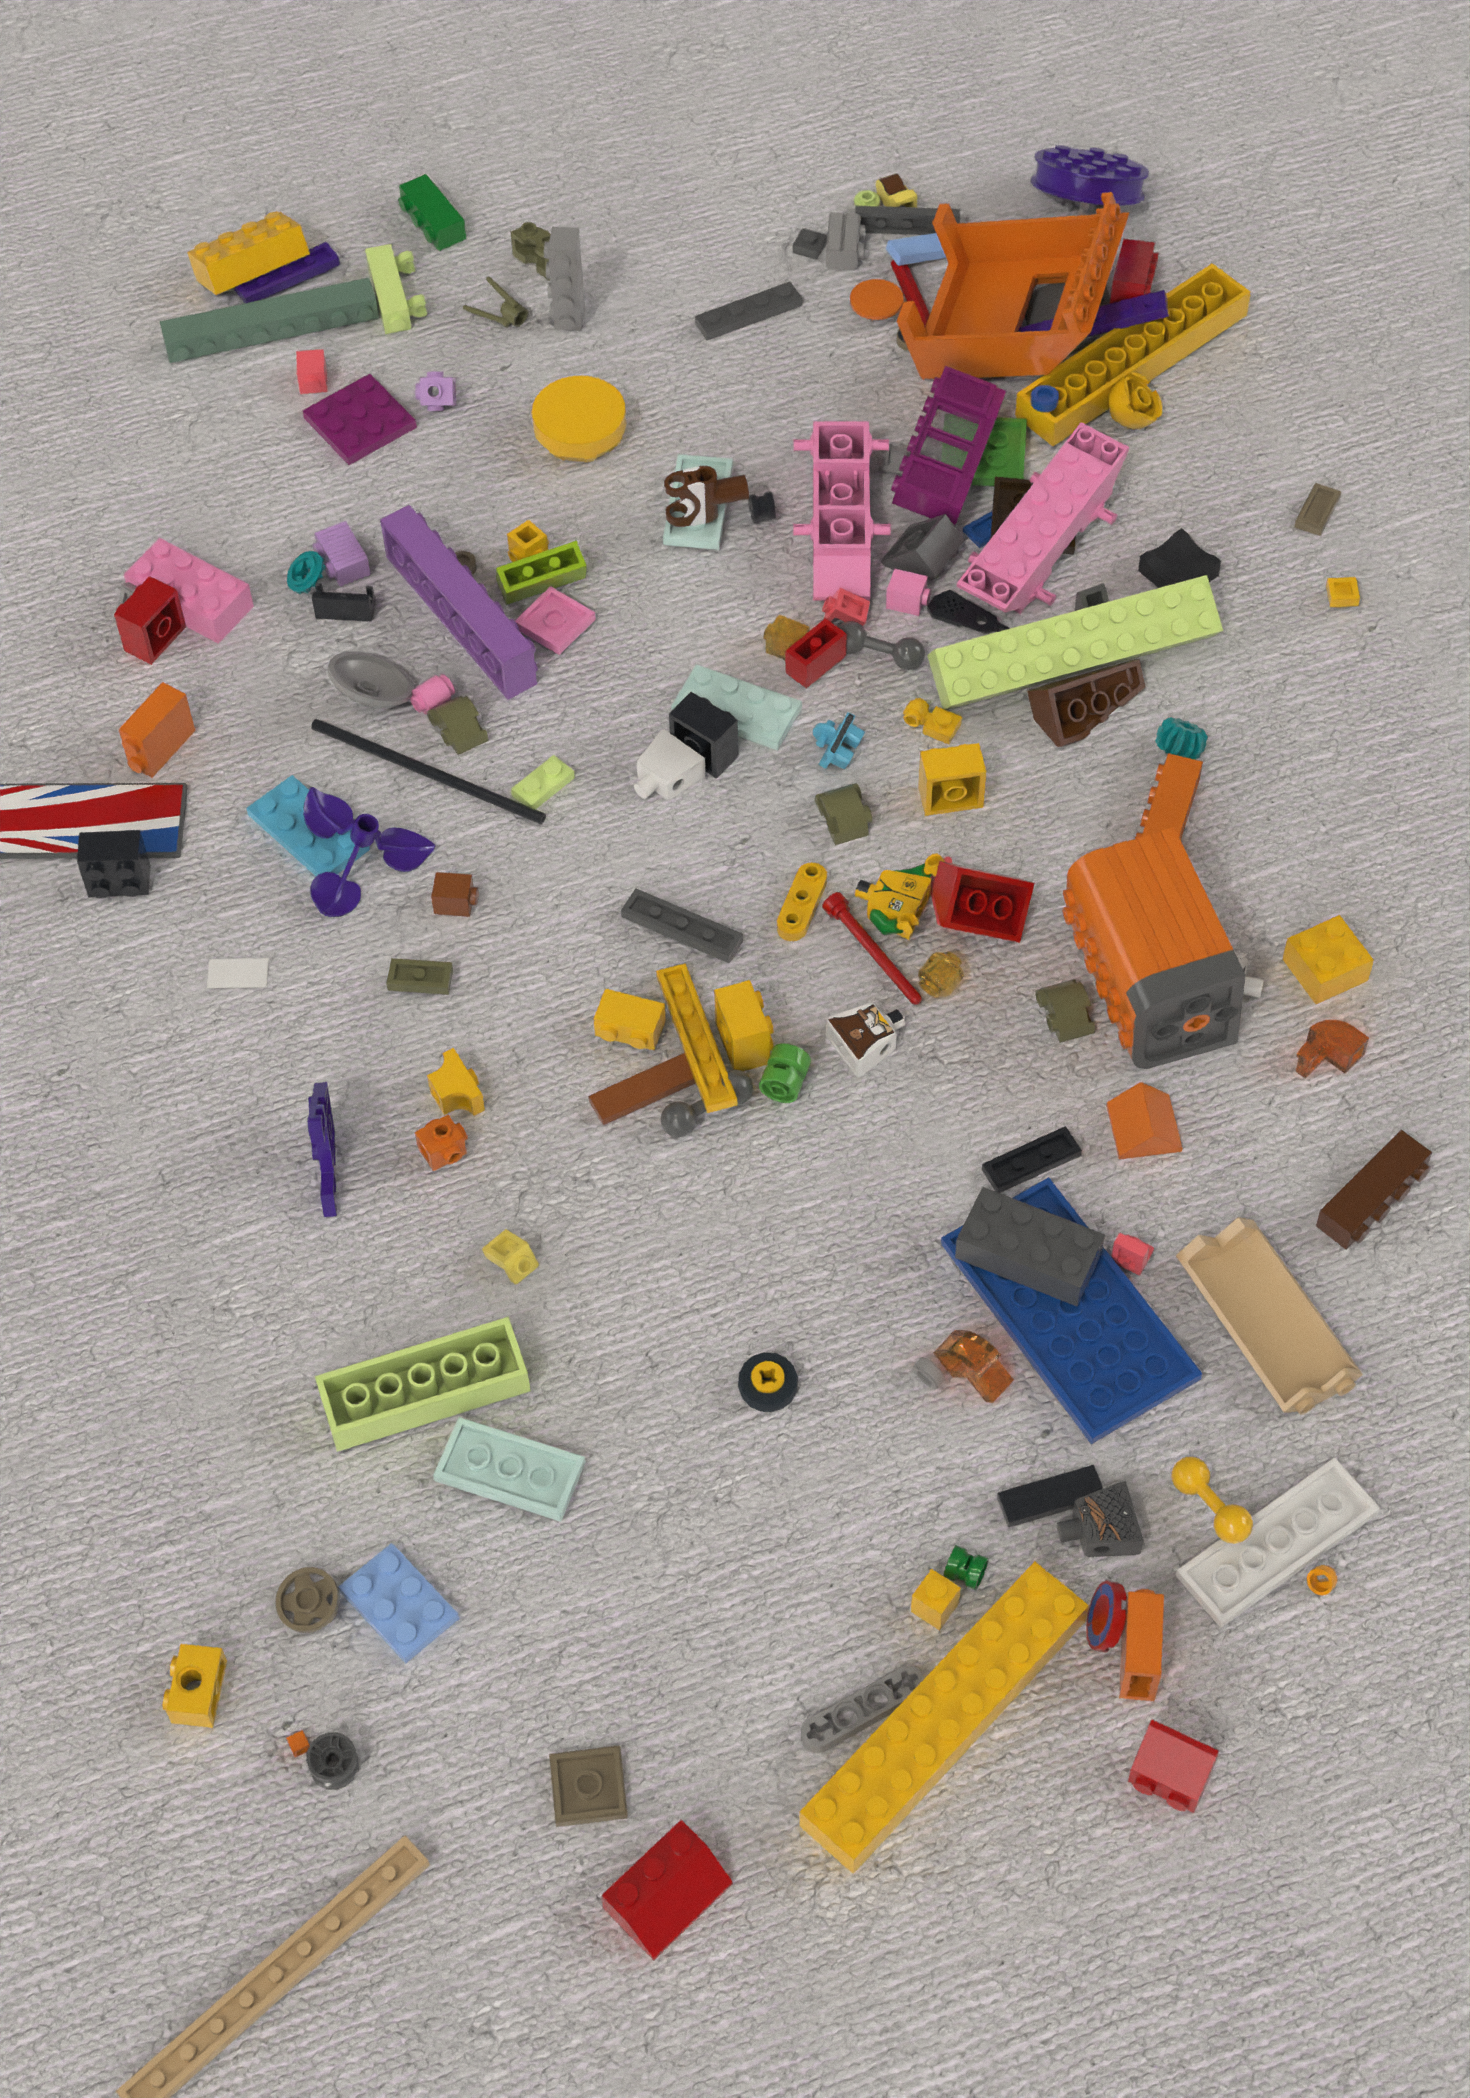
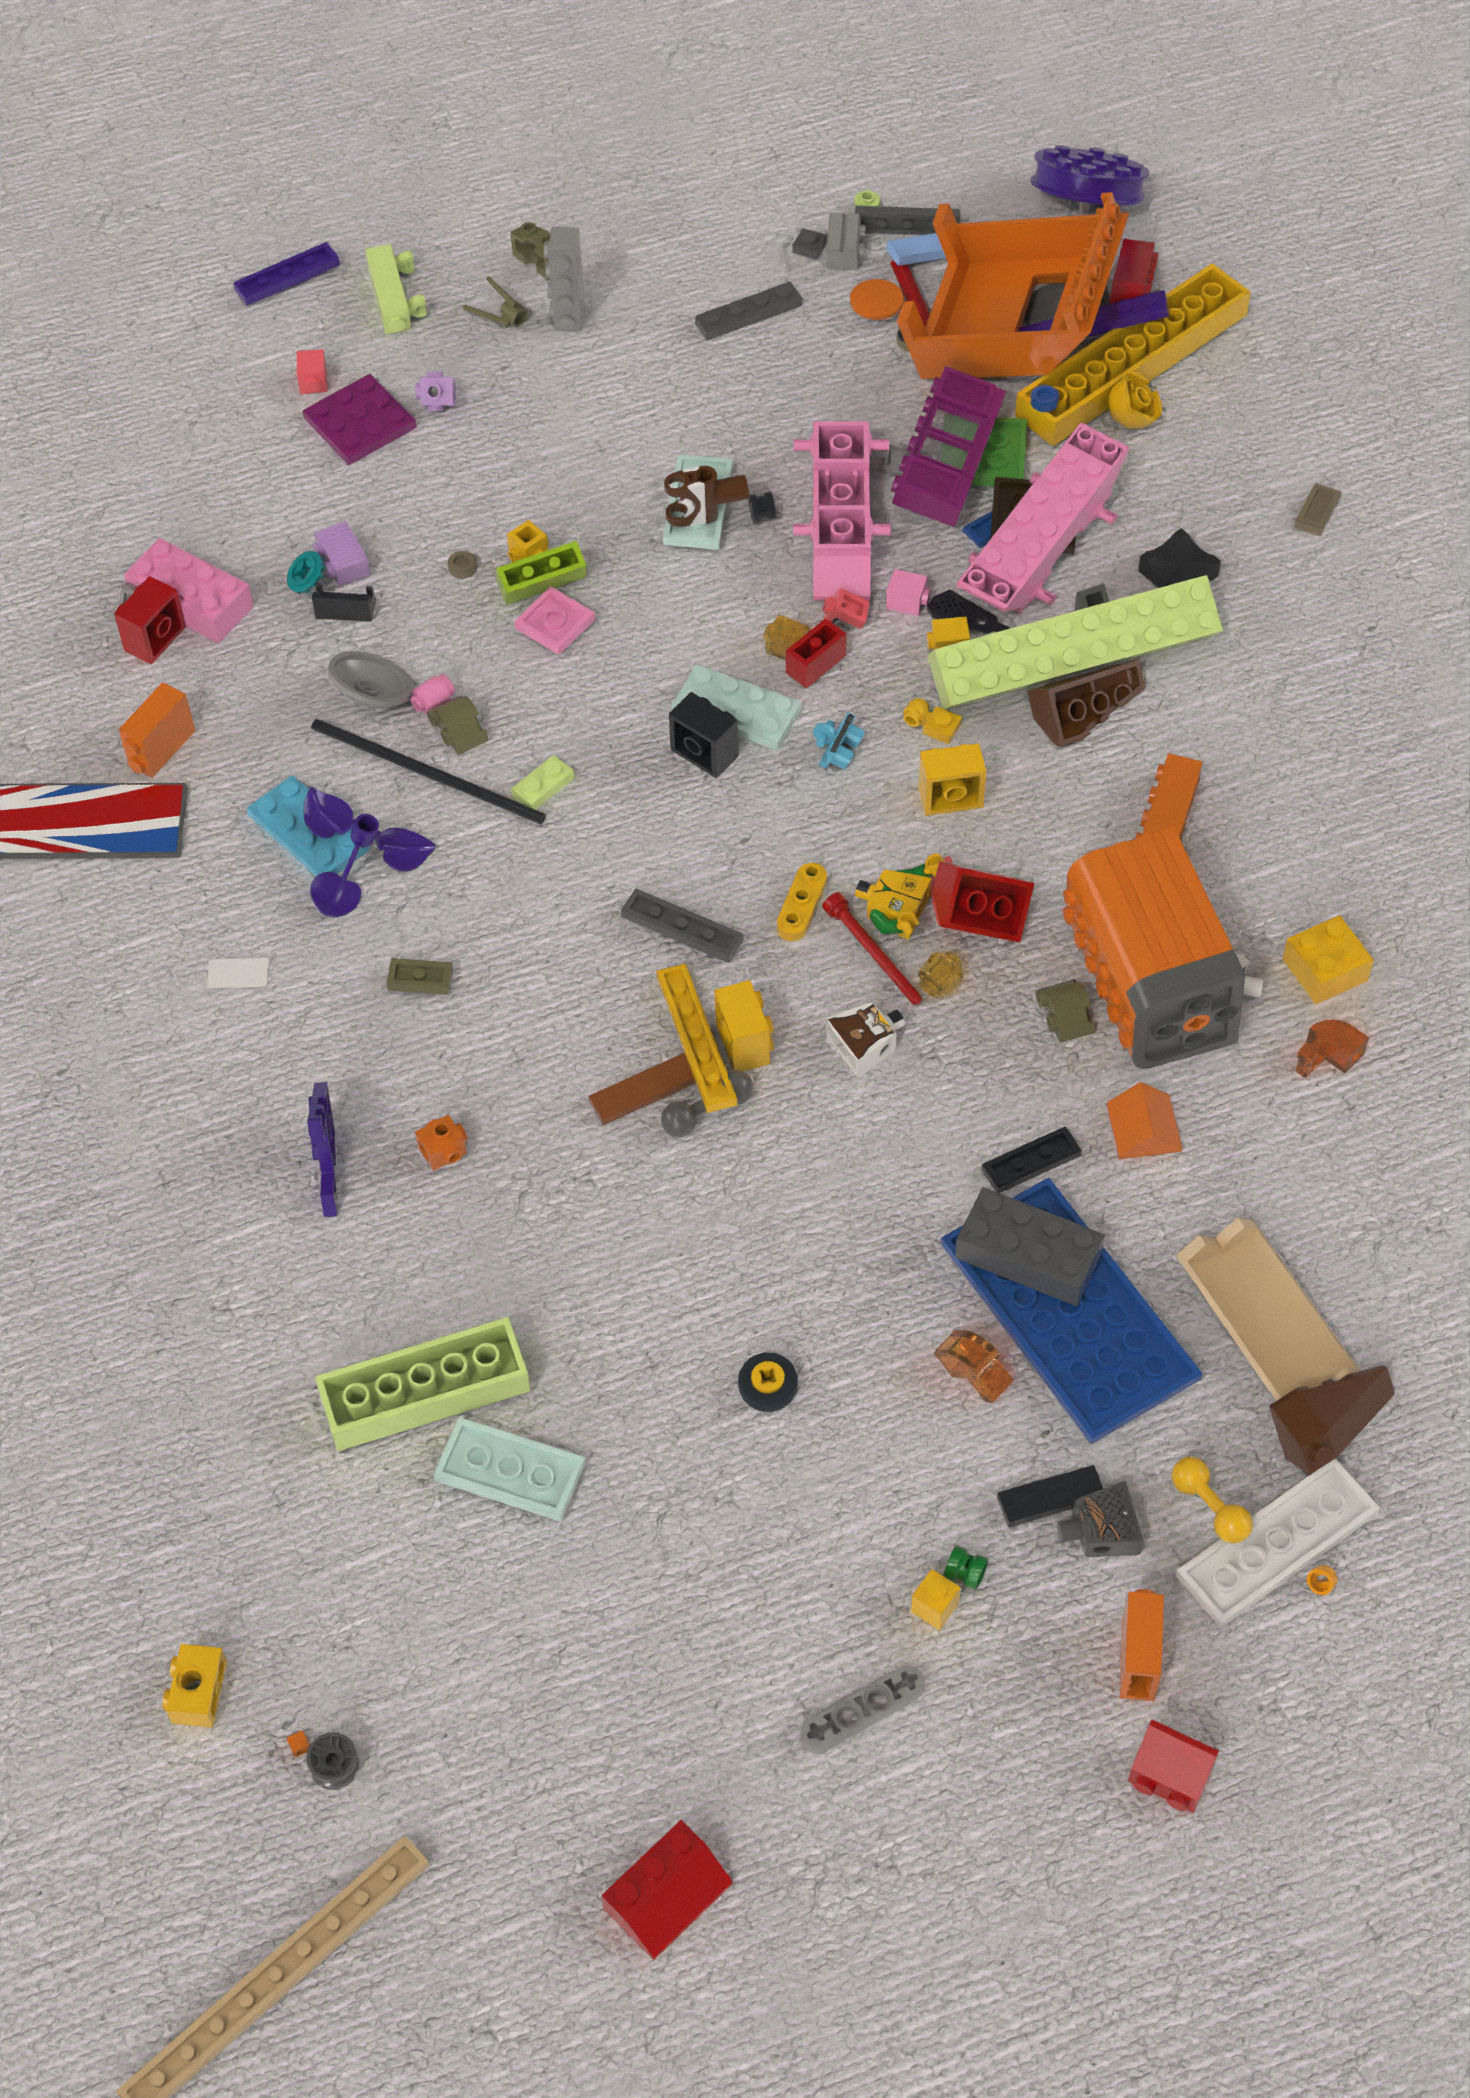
(113, 863): black brick -> none
(248, 252): yellow brick -> none
(269, 320): sand green brick -> none
(308, 1600): dark tan wheel -> none
(398, 1603): light blue plate -> none
(432, 212): green brick -> none
(454, 894): dark orange brick -> none
(455, 1086): yellow brick -> none
(459, 601): medium lavender brick -> none
(511, 1255): light yellow bracket -> none
(579, 418): yellow piece -> none
(588, 1786): dark tan tile -> none
(629, 1019): yellow brick -> none
(668, 767): white torso -> none
(785, 1073): bright green wheel -> none
(844, 813): olive cylinder -> none
(894, 192): light yellow leg -> none
(906, 653): dark grey piece -> none
(925, 547): dark grey slope -> none
(928, 1373): light grey tile -> none
(942, 1717): yellow brick -> none
(947, 632): none -> yellow brick
(1105, 1616): red tile -> none
(1131, 1253): coral bracket -> none
(1181, 738): teal gear -> none
(1325, 1419): none -> reddish brown wedge
(1342, 592): yellow plate -> none
(1374, 1189): reddish brown brick -> none

